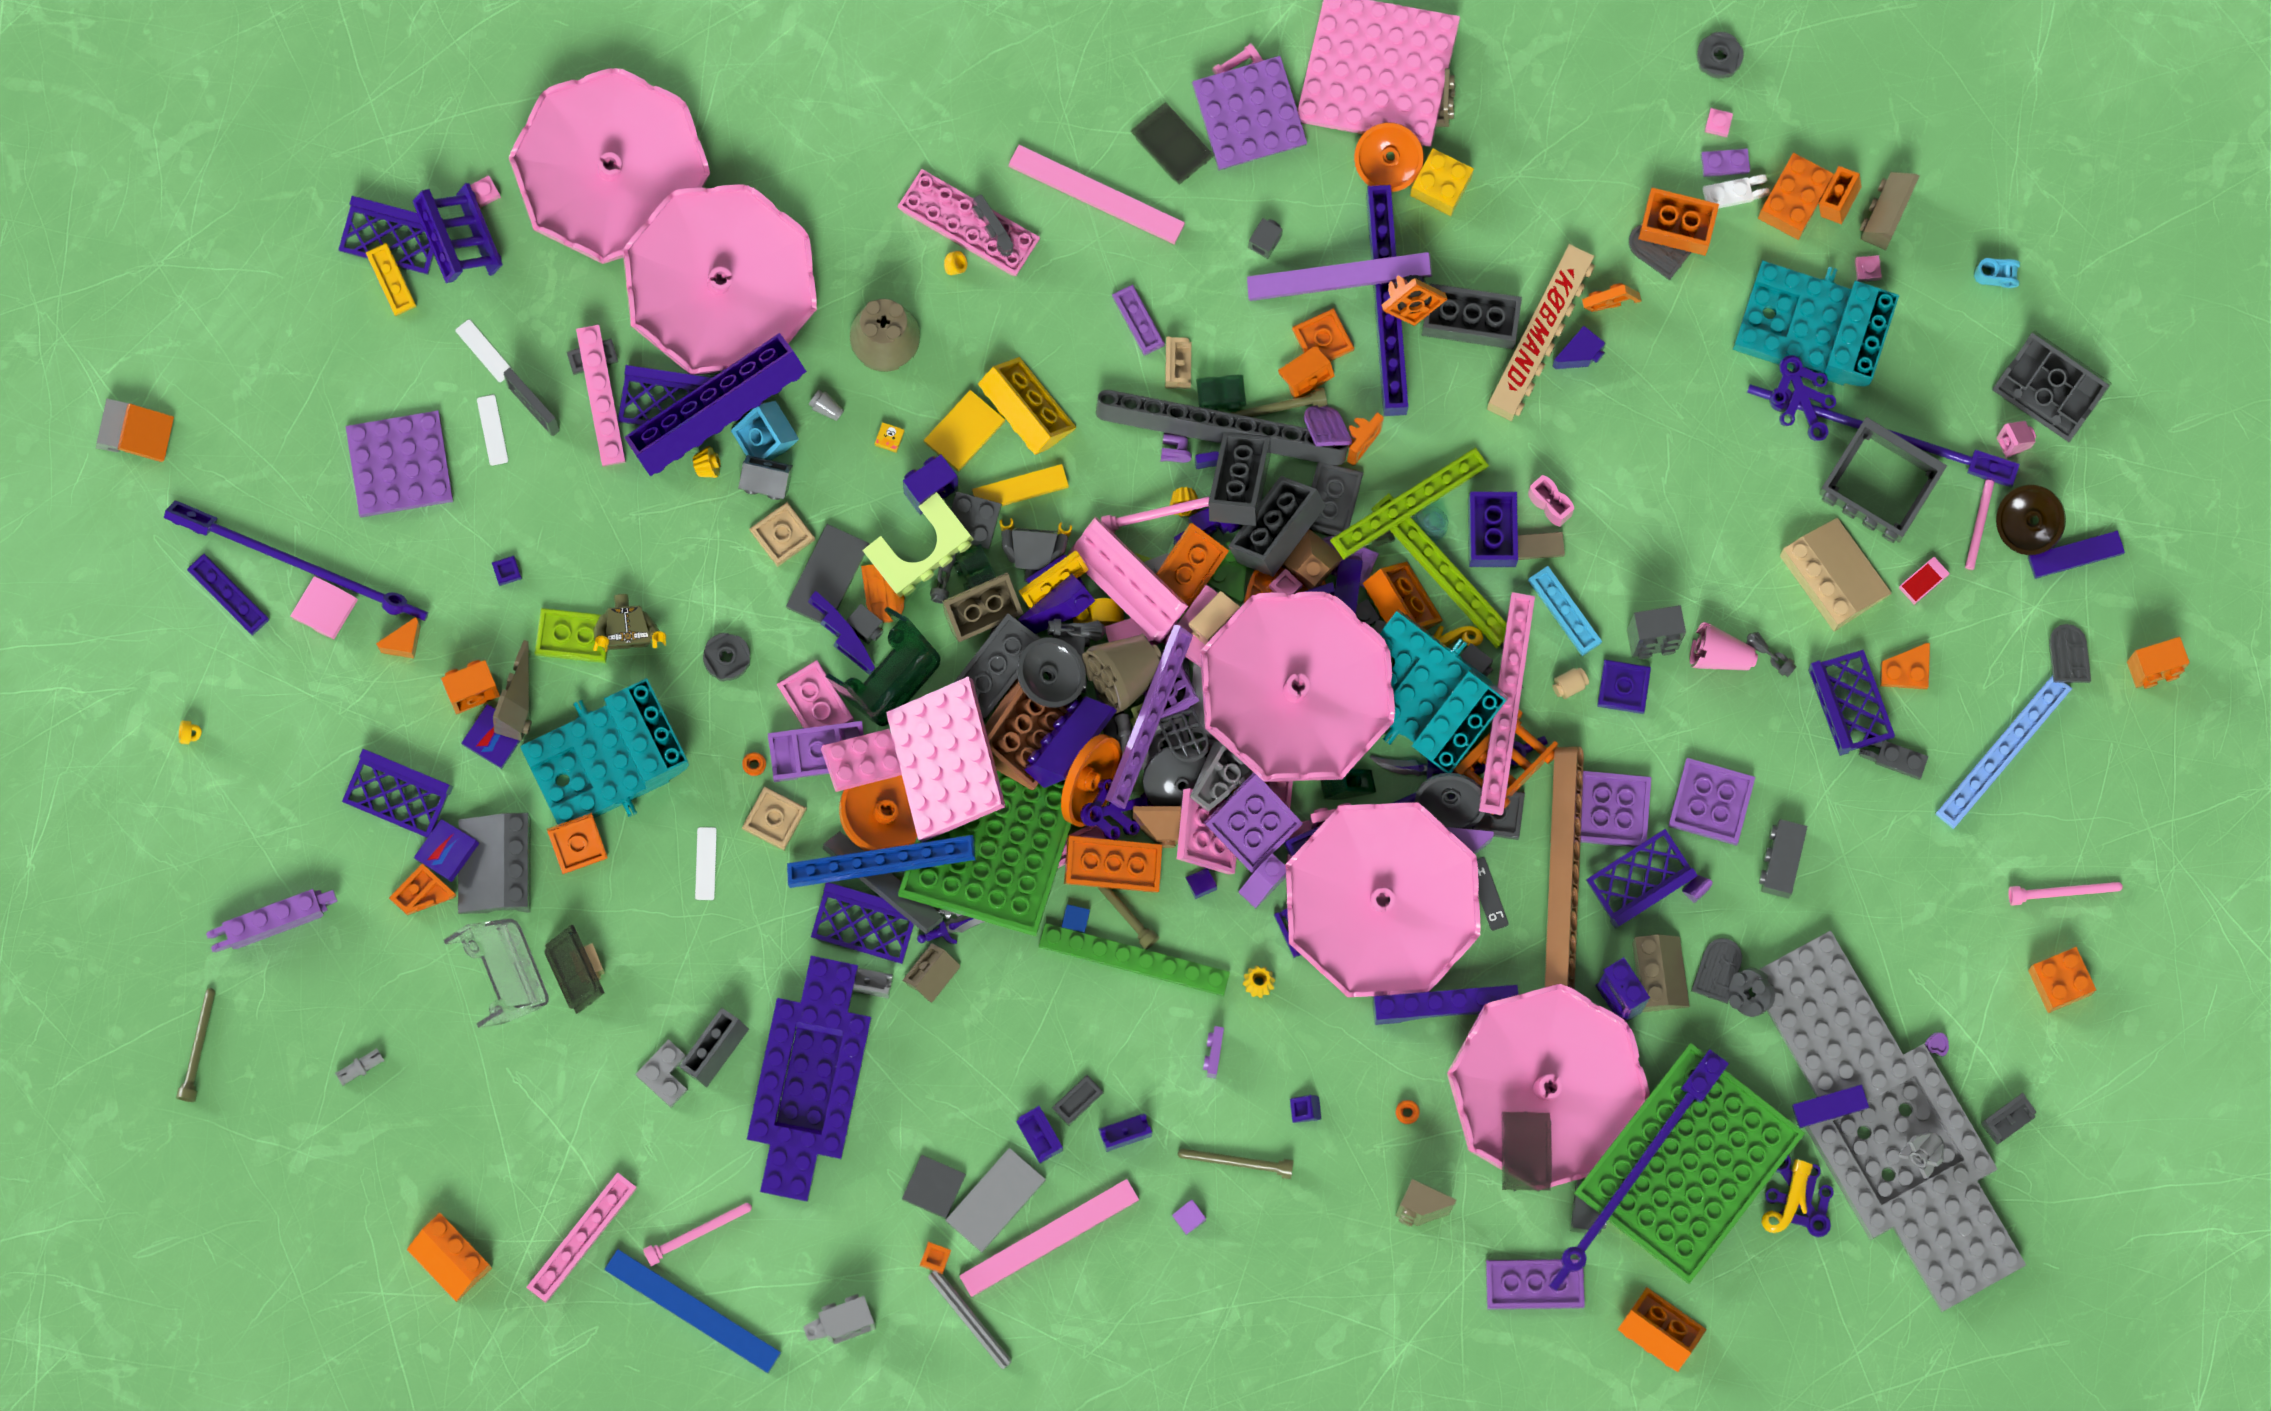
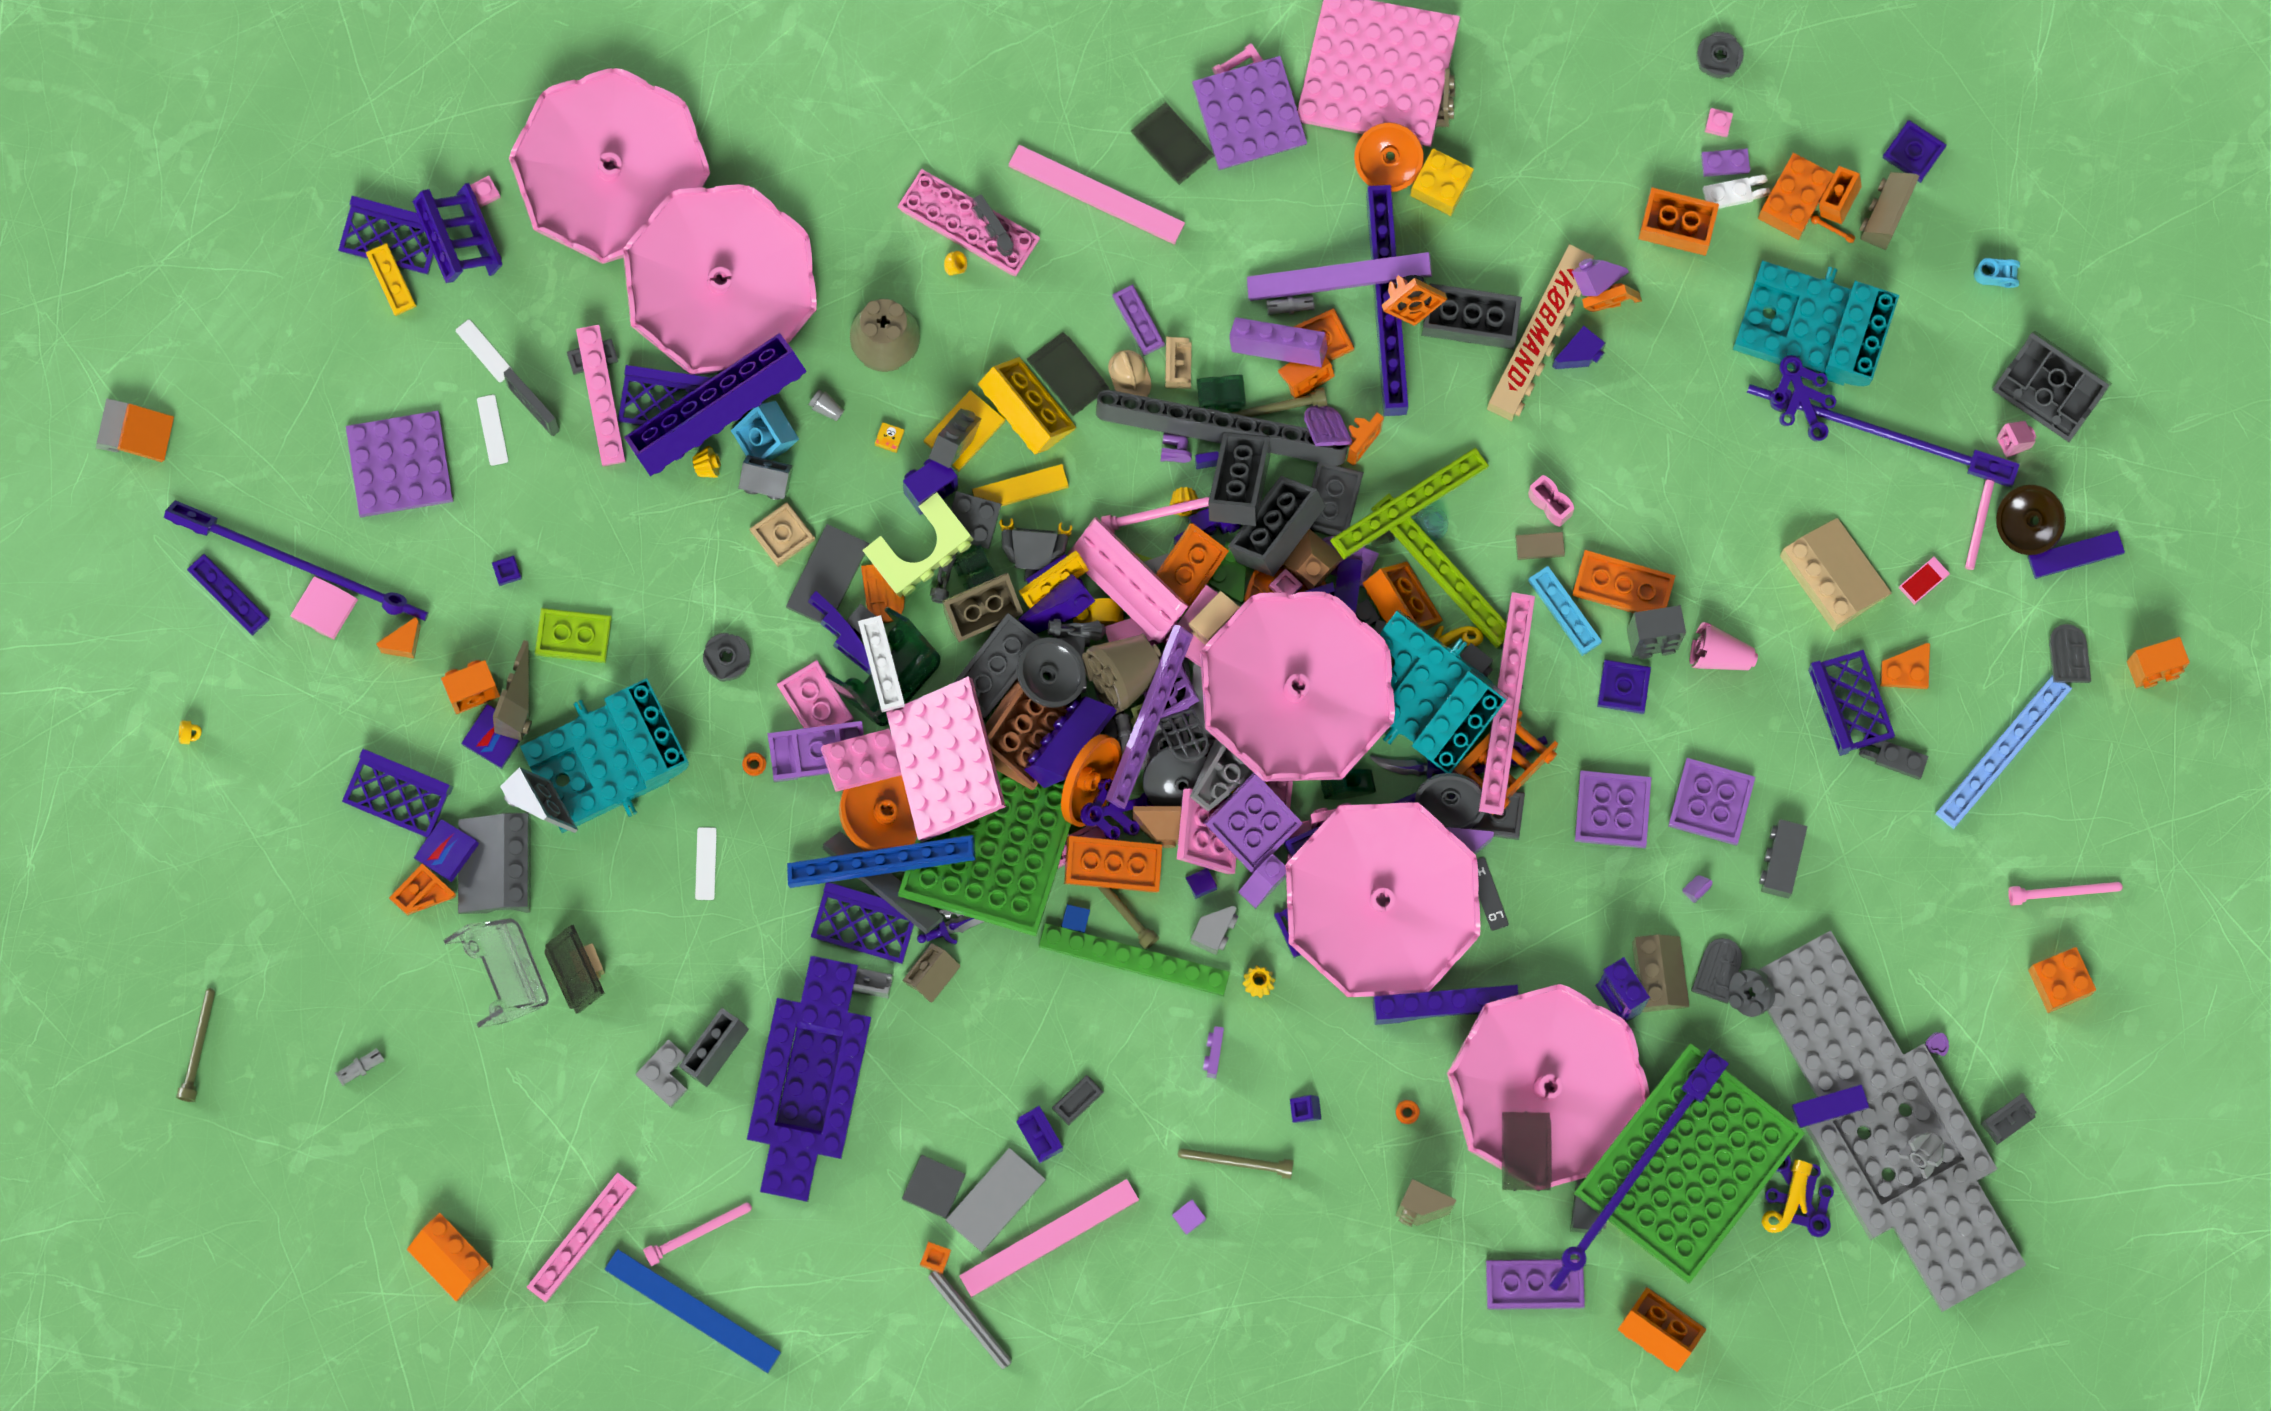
(272, 919): medium lavender hinge -> none
(537, 797): none -> light grey slope
(577, 843): orange tile -> none
(626, 627): olive torso -> none
(774, 818): tan tile -> none
(841, 1321): light grey hinge -> none
(881, 663): none -> white plate
(955, 438): none -> dark grey brick
(1068, 373): none -> clear smoke piece
(1125, 1132): dark purple hinge -> none
(1129, 373): none -> tan piece
(1212, 930): none -> light grey slope
(1265, 237): dark grey brick -> none
(1278, 342): none -> medium lavender brick
(1290, 305): none -> light grey pin
(1492, 529): dark purple brick -> none
(1564, 866): medium nougat beam -> none
(1570, 683): tan brick -> none
(1597, 276): none -> medium lavender slope
(1622, 584): none -> orange plate
(1653, 895): dark purple fence -> none
(1659, 257): dark grey window -> none
(1756, 641): dark grey piece -> none
(1848, 237): none -> orange hinge
(1868, 268): bright pink plate -> none
(1899, 446): dark grey window -> none
(1914, 150): none -> dark purple tile

